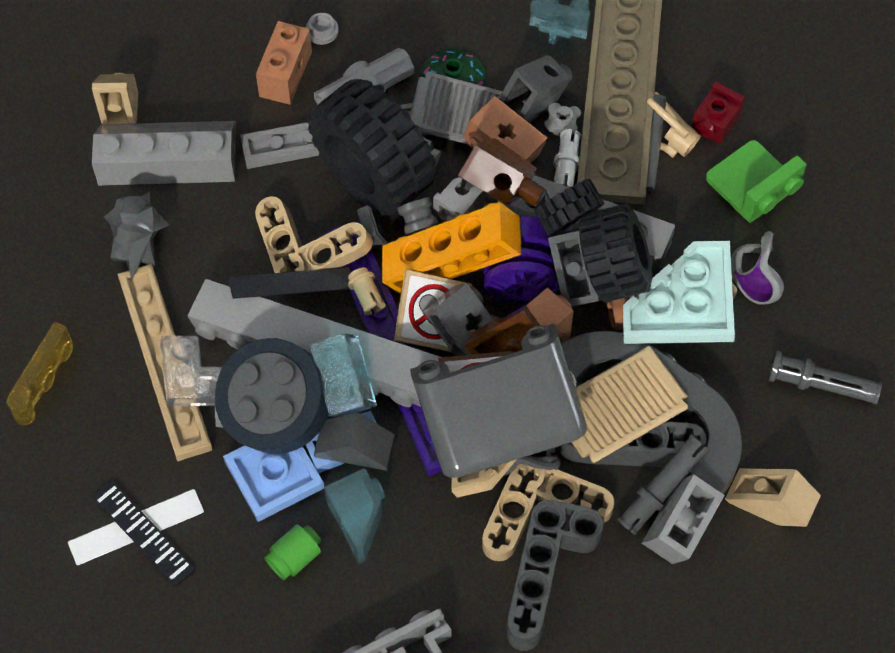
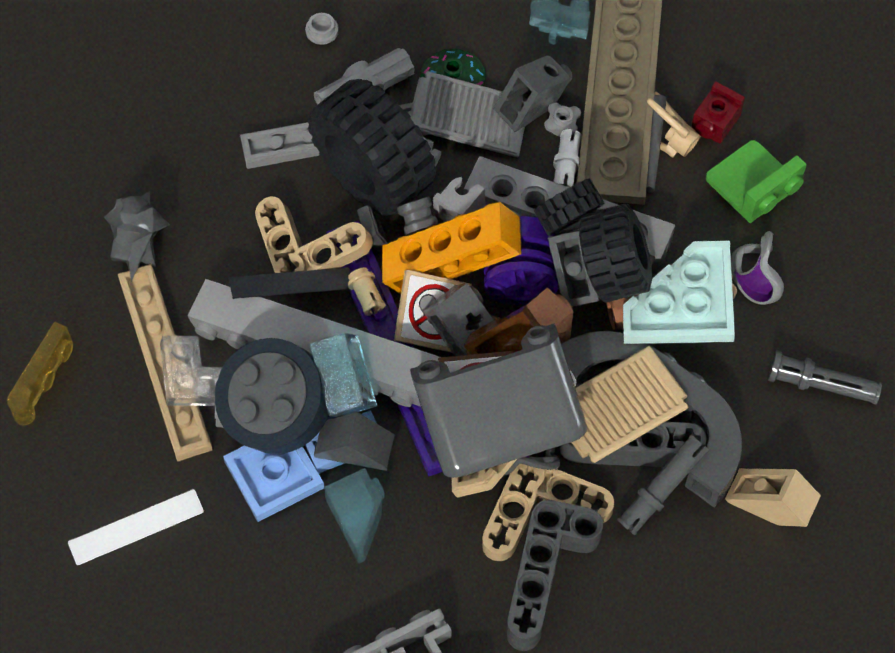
(116, 98): tan slope -> none
(143, 532): black sticker -> none
(164, 153): light grey slope -> none
(284, 62): nougat brick -> none
(293, 551): bright green brick -> none
(491, 168): reddish brown torso -> none
(508, 127): nougat brick -> none
(683, 519): light grey brick -> none

